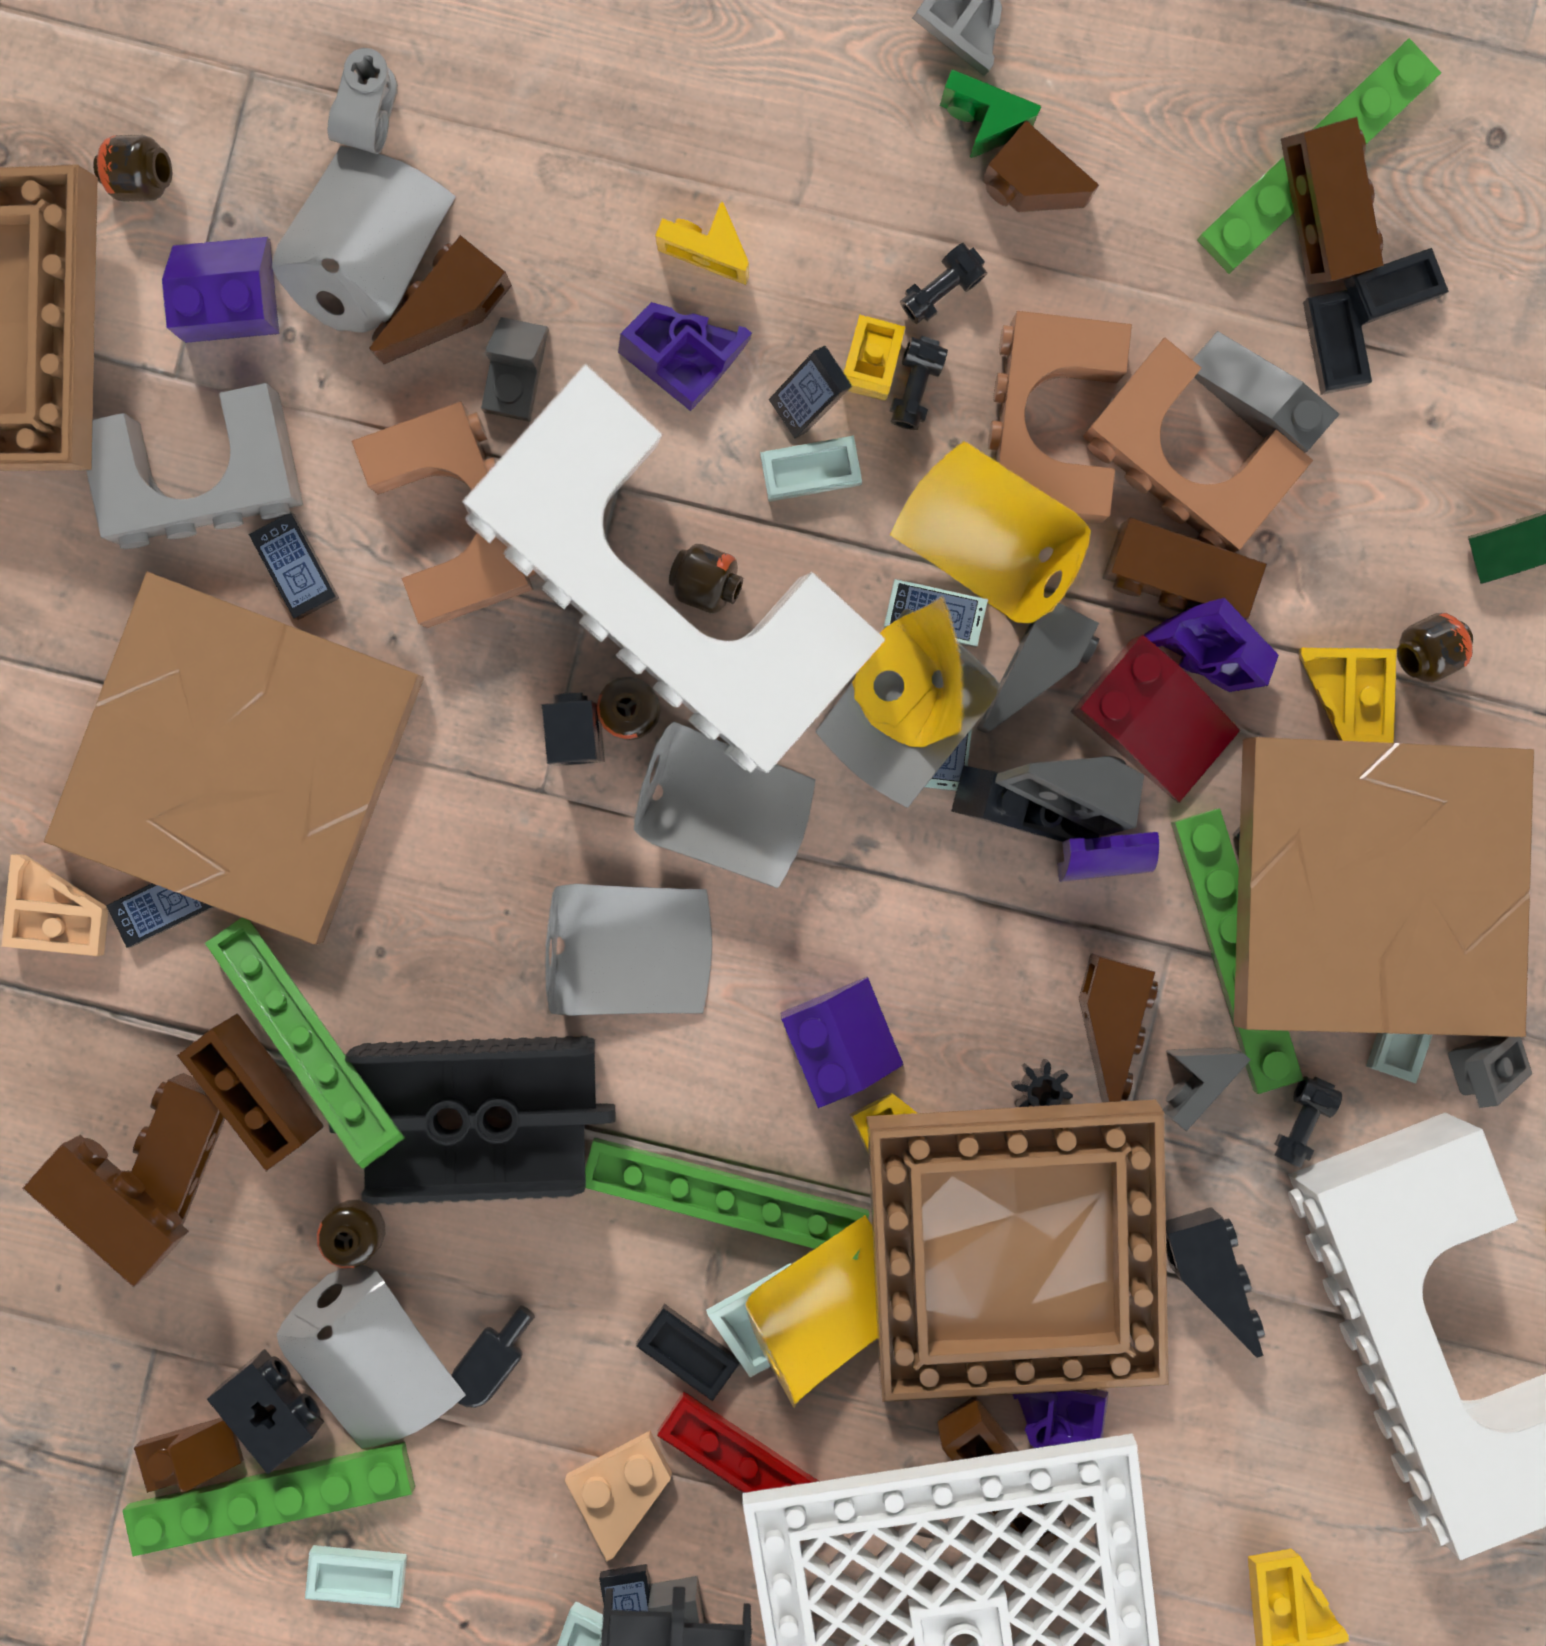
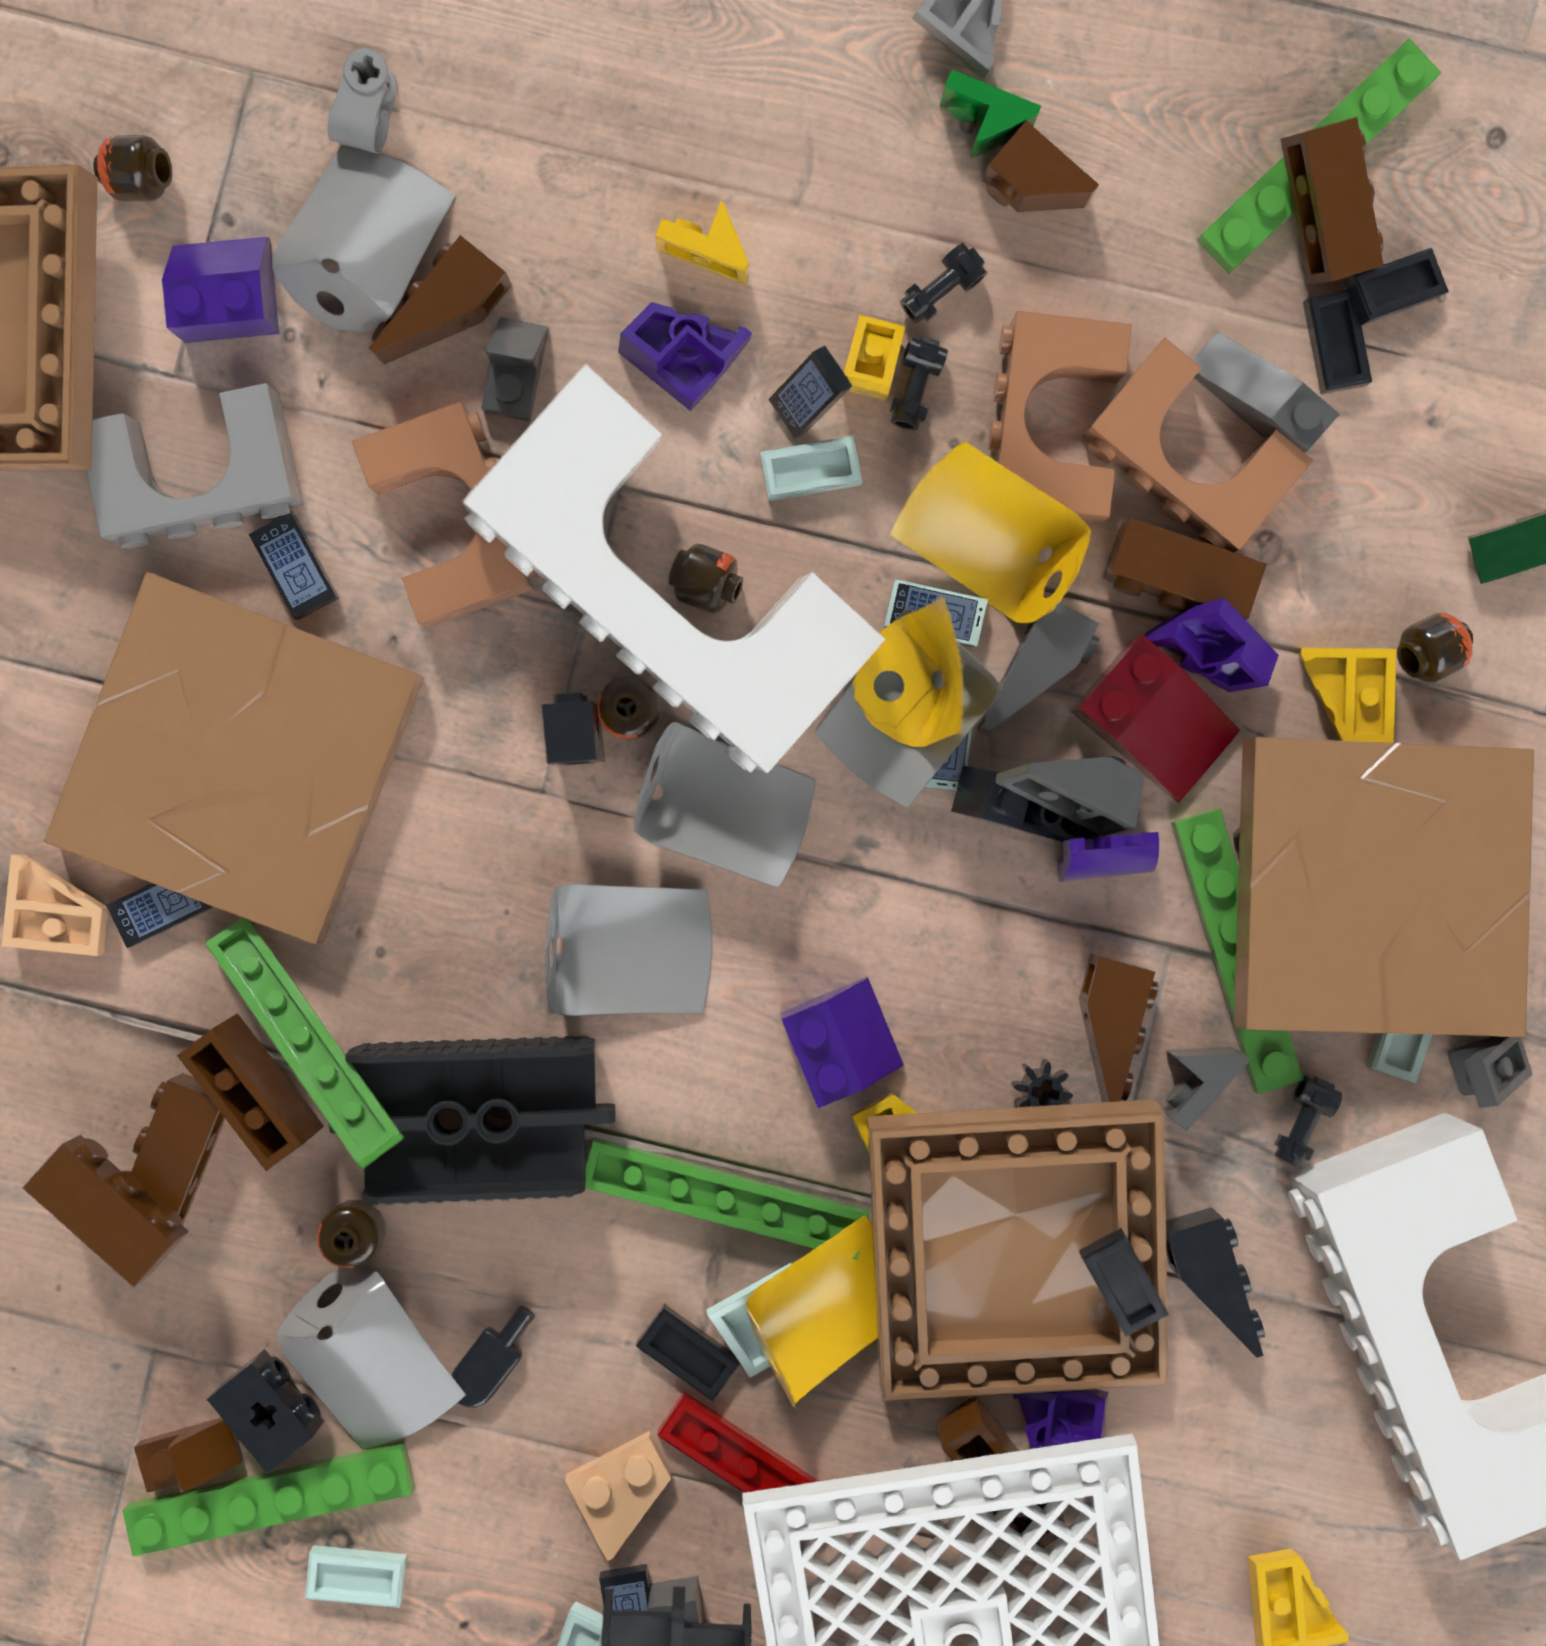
(1123, 1282): none -> black tile

